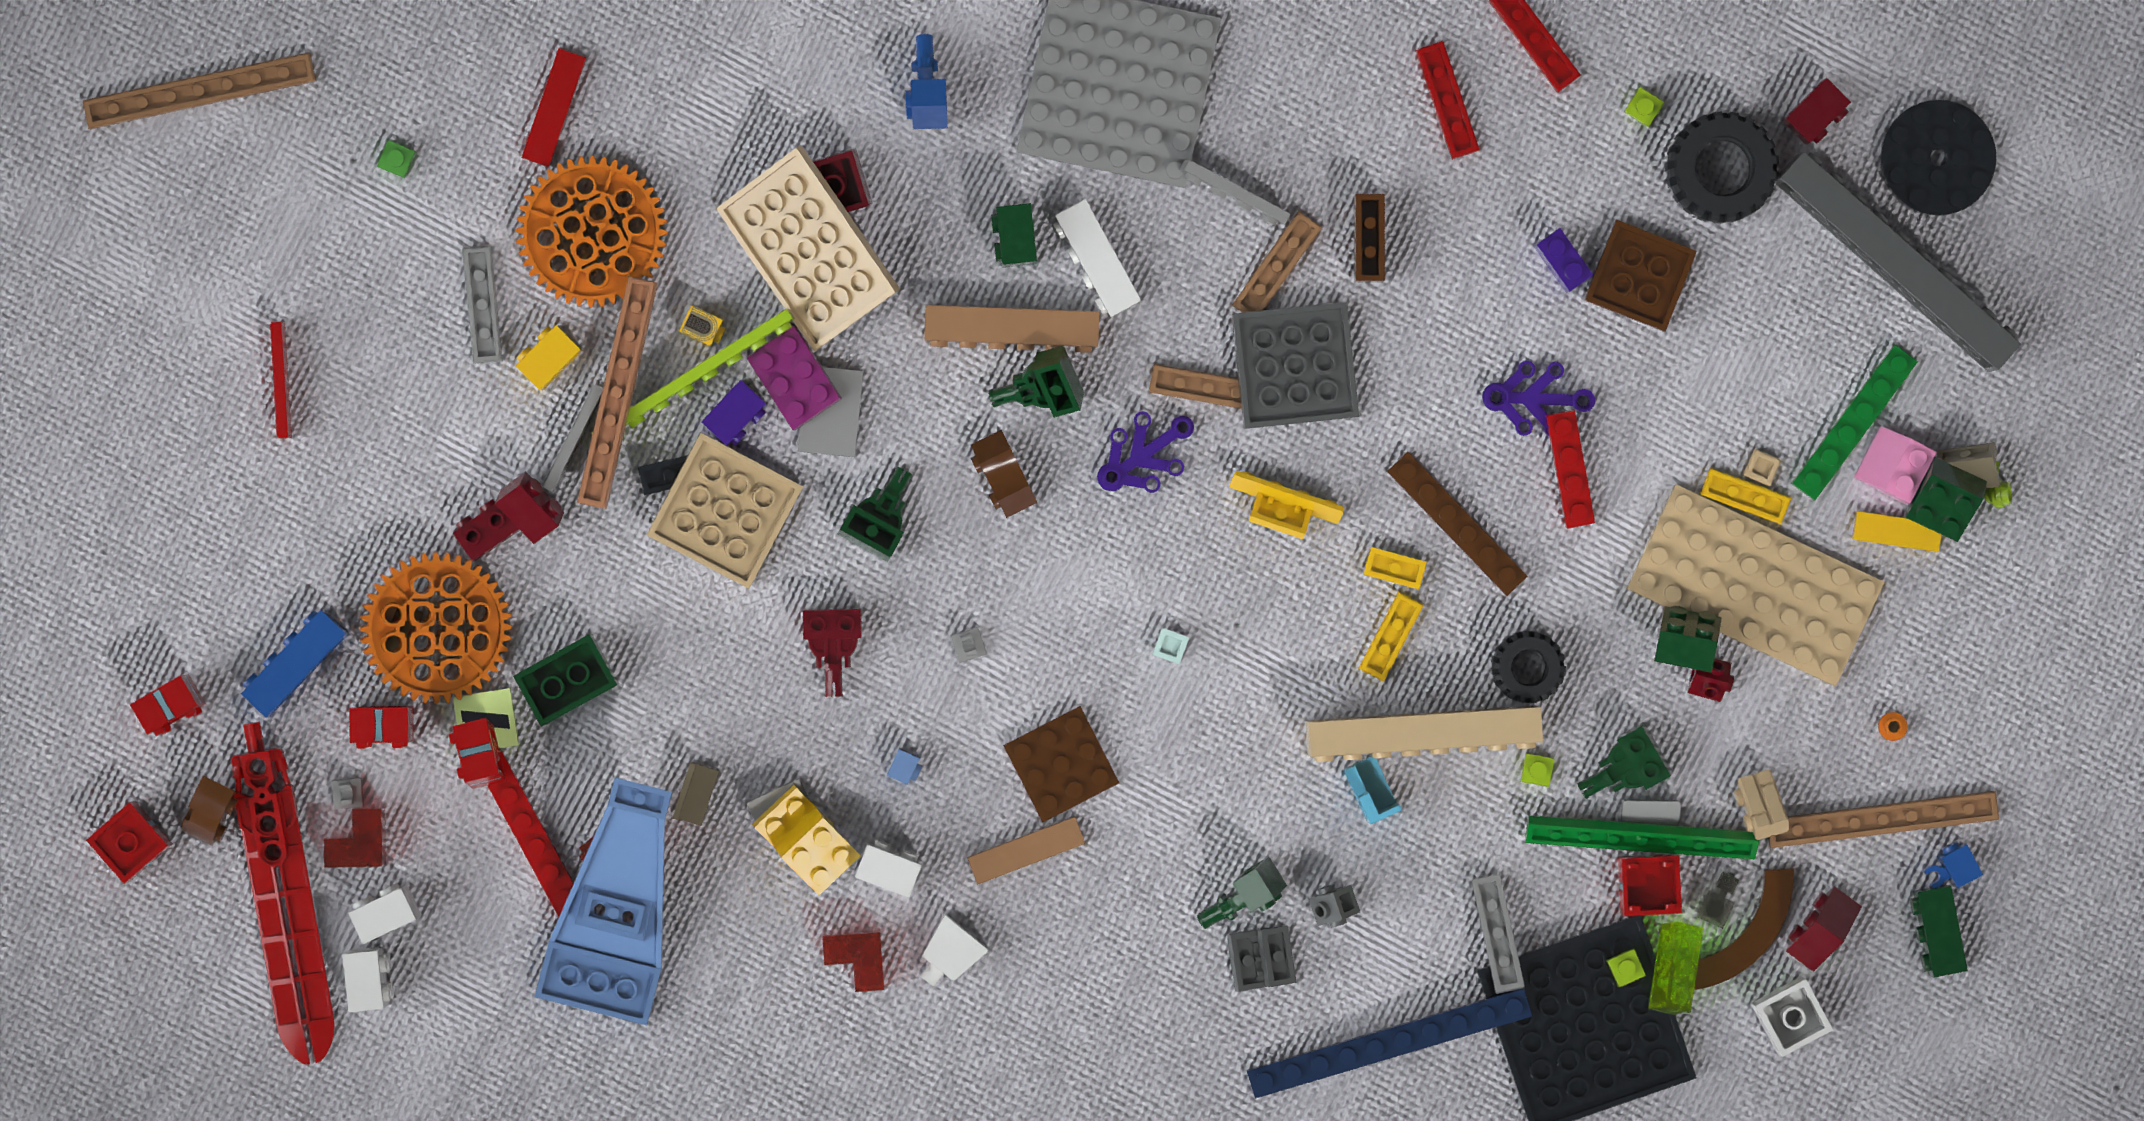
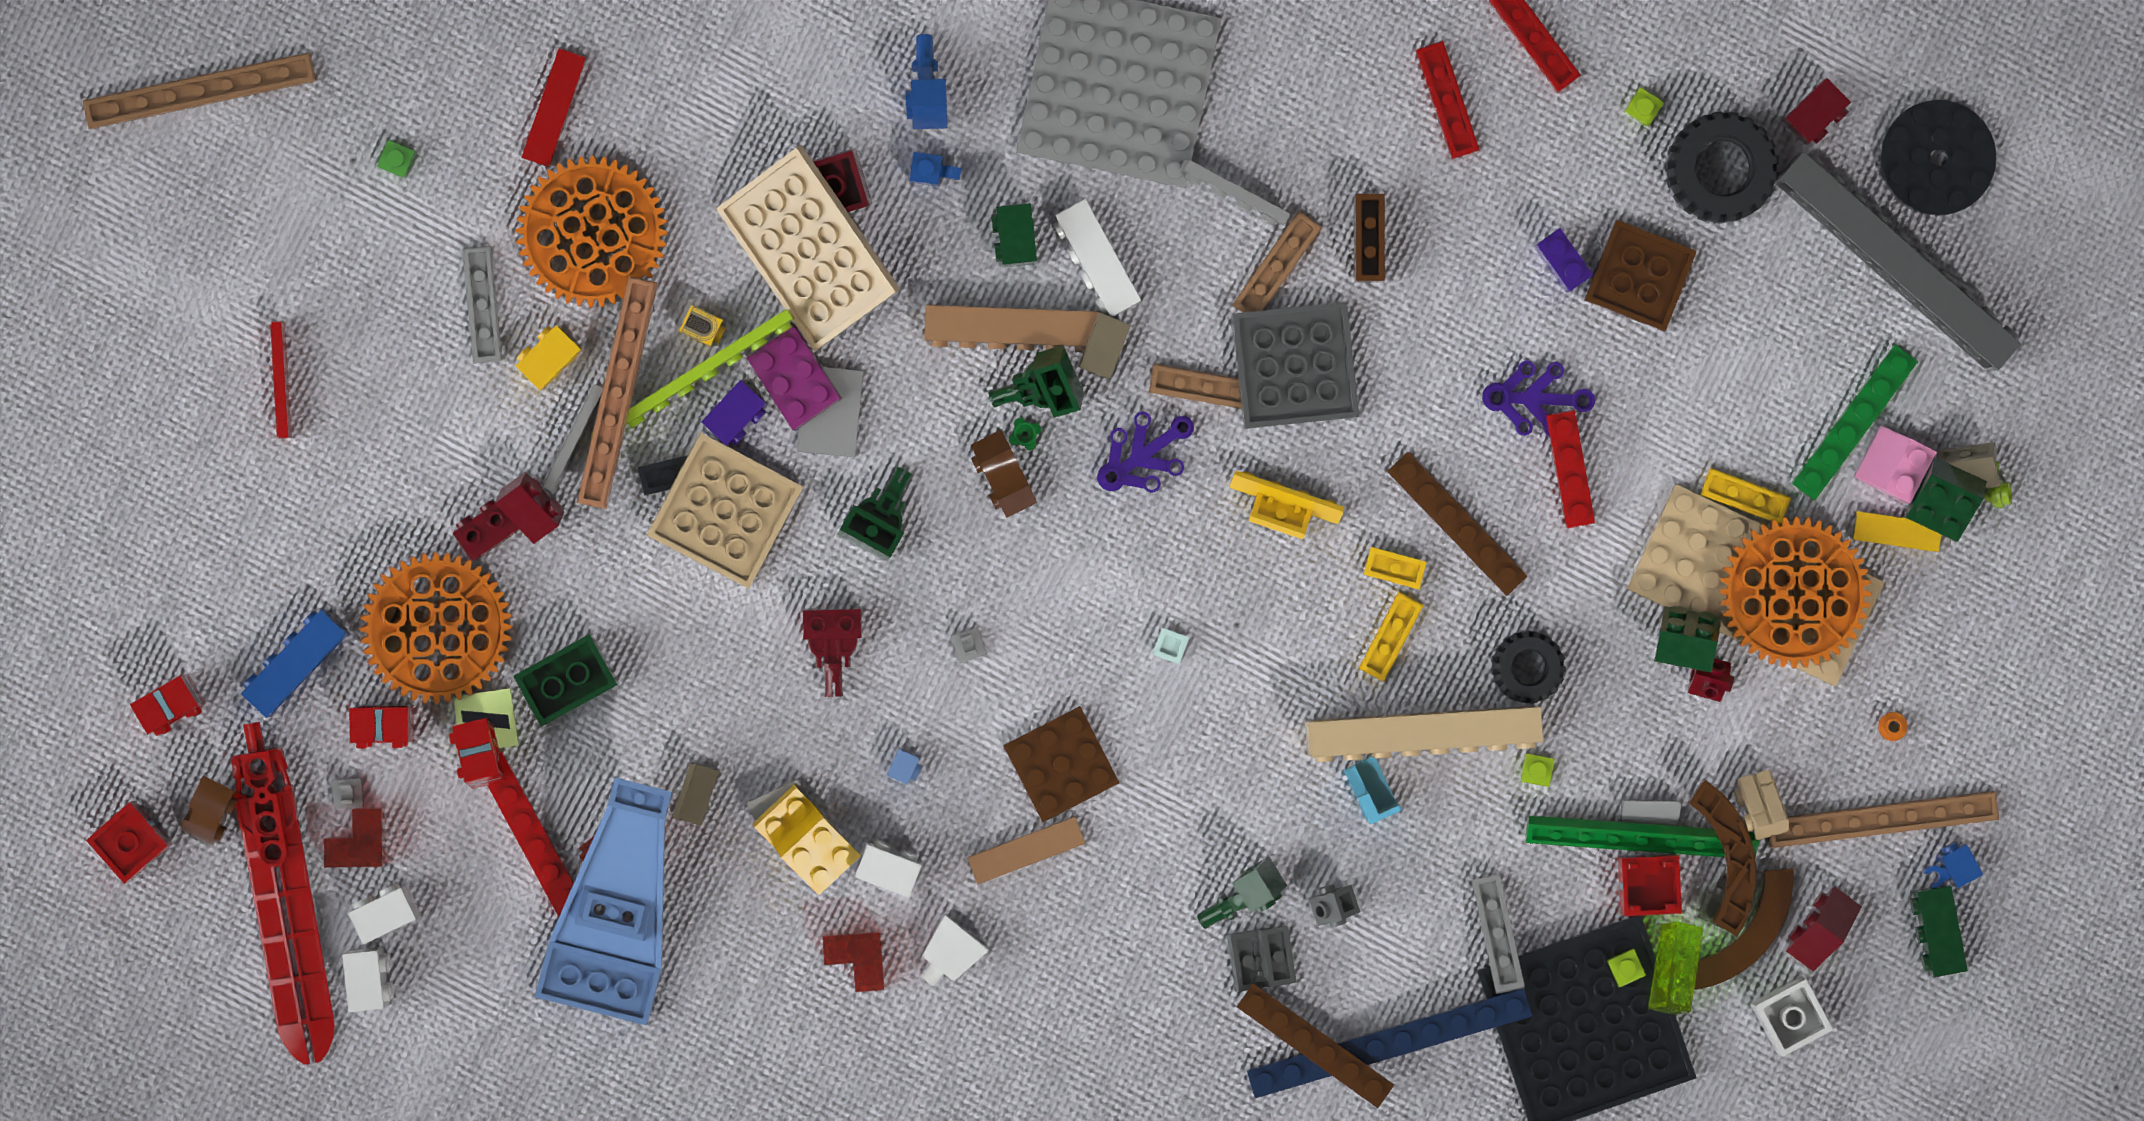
(928, 170): none -> blue brick
(1020, 427): none -> green plate
(1104, 346): none -> dark tan panel
(1315, 1045): none -> reddish brown plate
(1633, 760): dark green brick -> none
(1738, 856): none -> reddish brown tile
(1761, 467): tan tile -> none
(1831, 557): none -> orange gear

